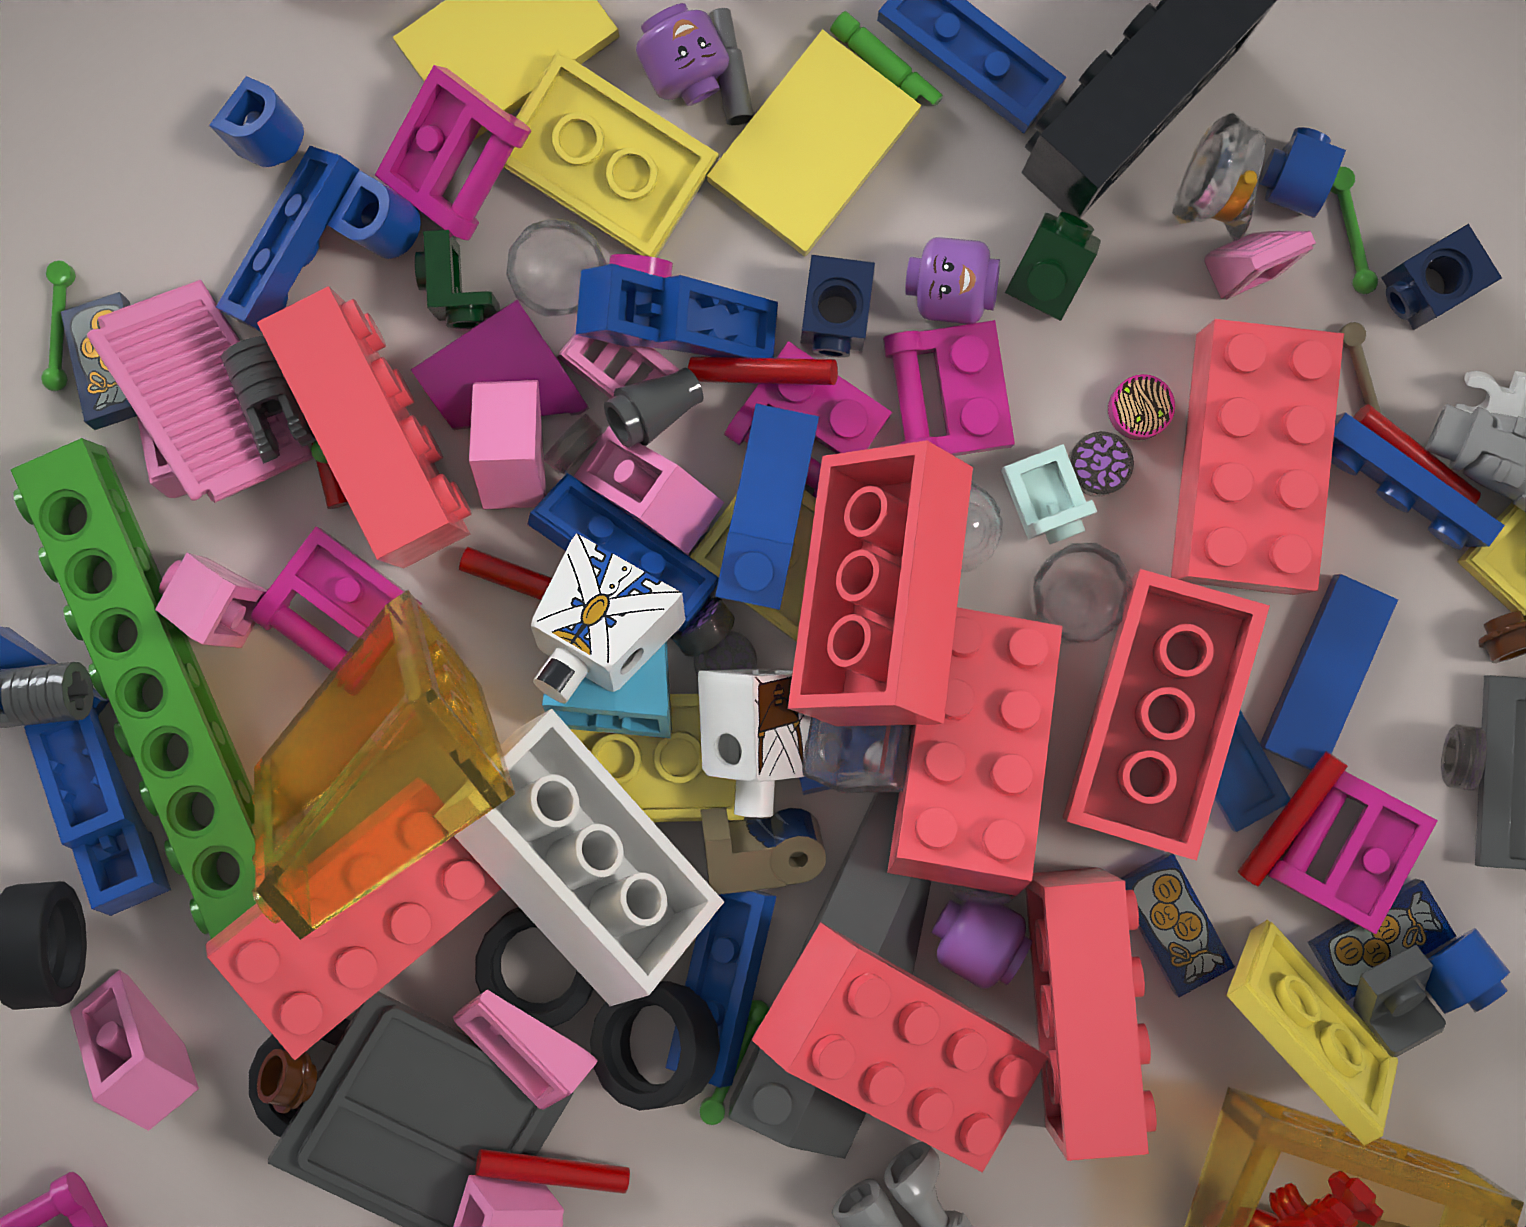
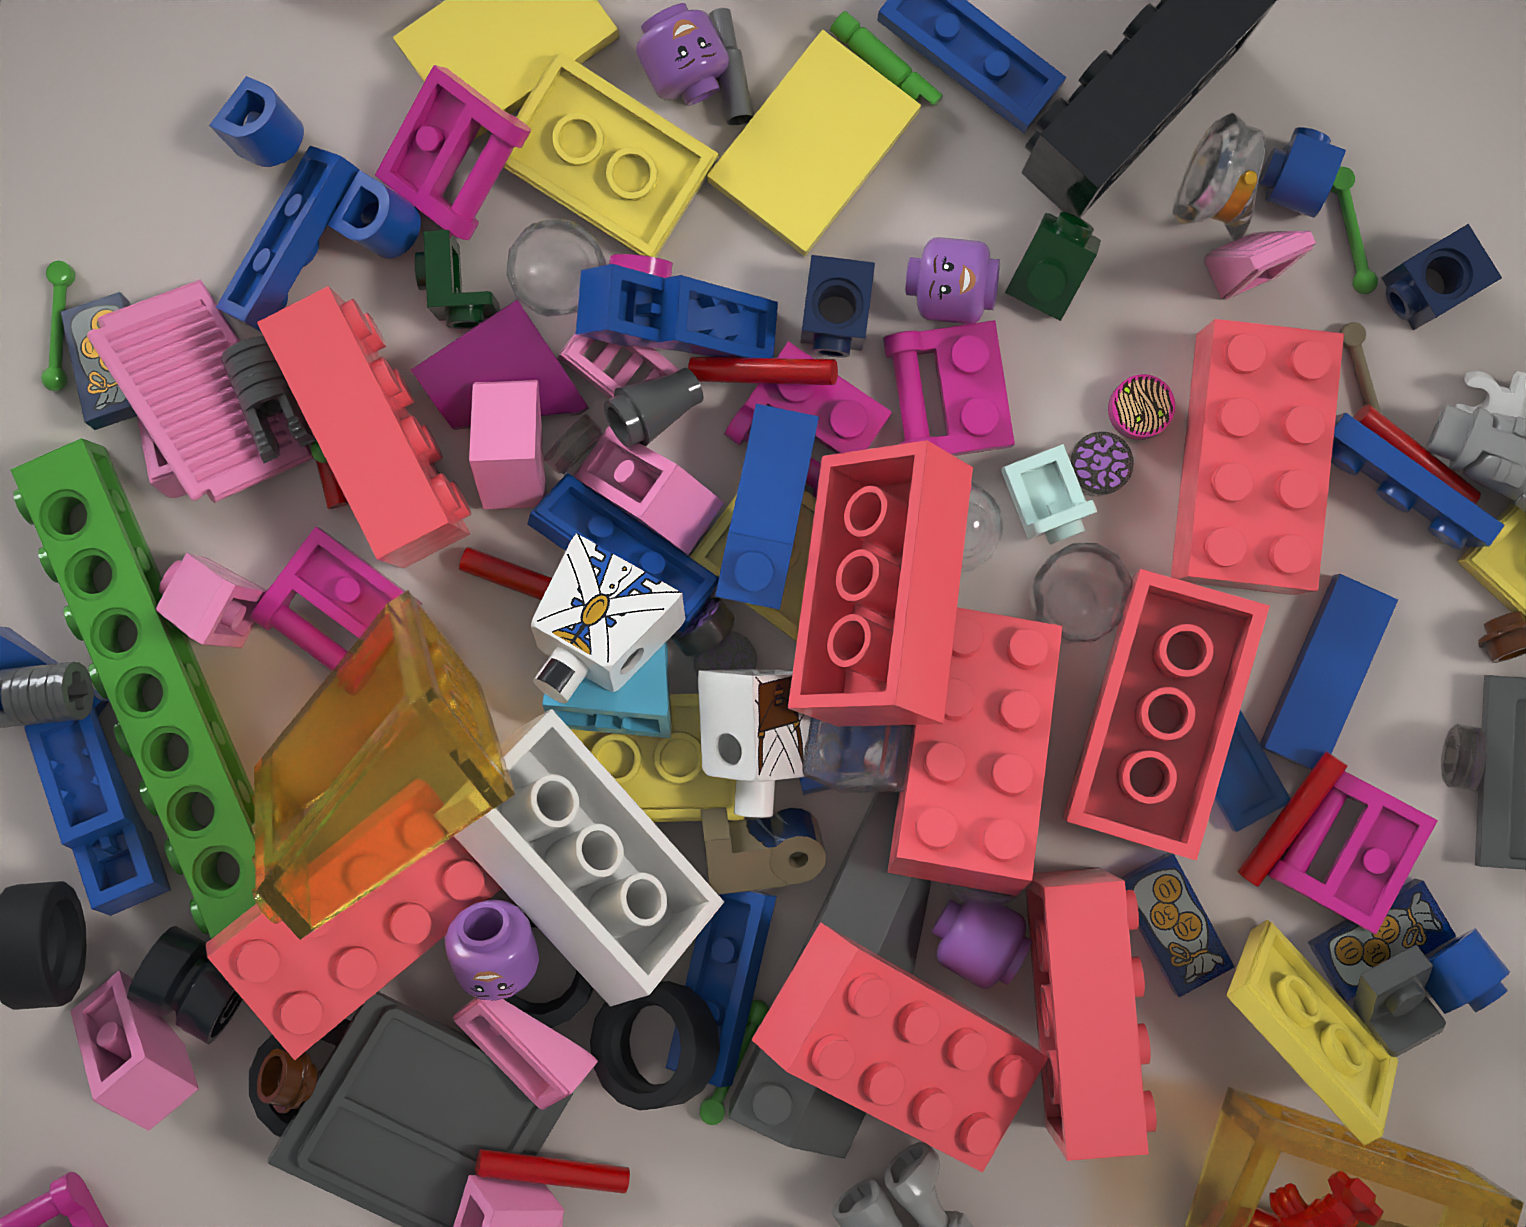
(185, 981): none -> black wheel
(492, 950): none -> medium lavender head

